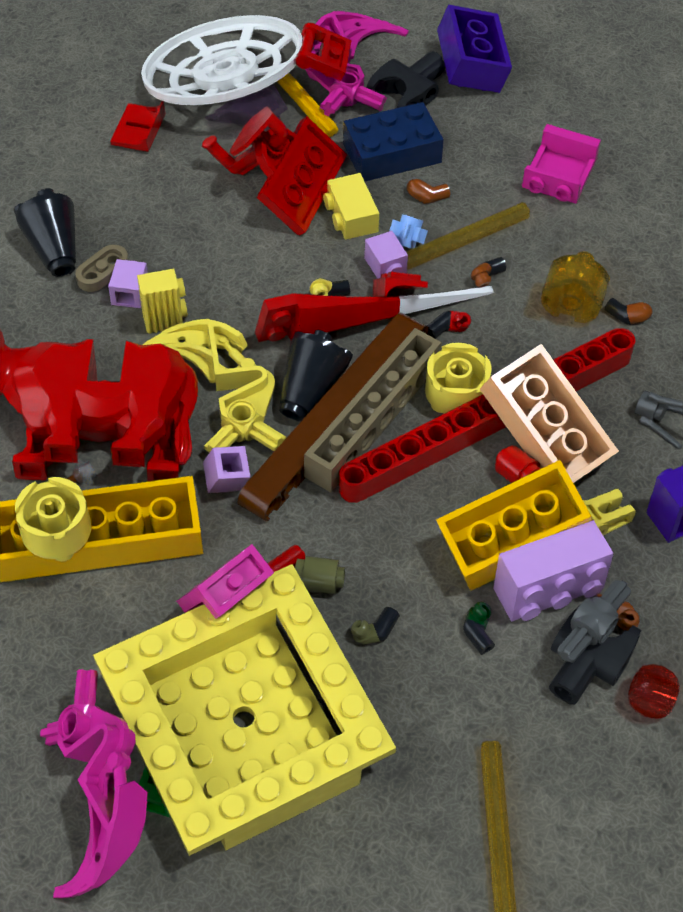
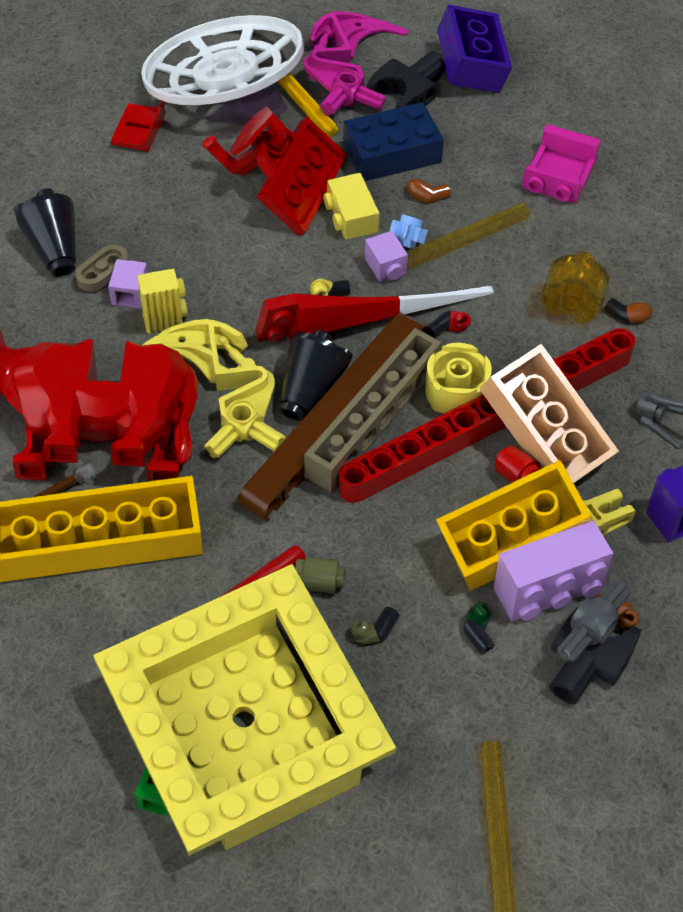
(53, 518): light yellow brick -> none
(115, 816): dark pink piece -> none
(226, 469): lavender brick -> none
(228, 583): dark pink panel -> none
(332, 55): red plate -> none
(397, 280): red piece -> none
(483, 271): dark orange arm -> none
(653, 691): clear red piece -> none

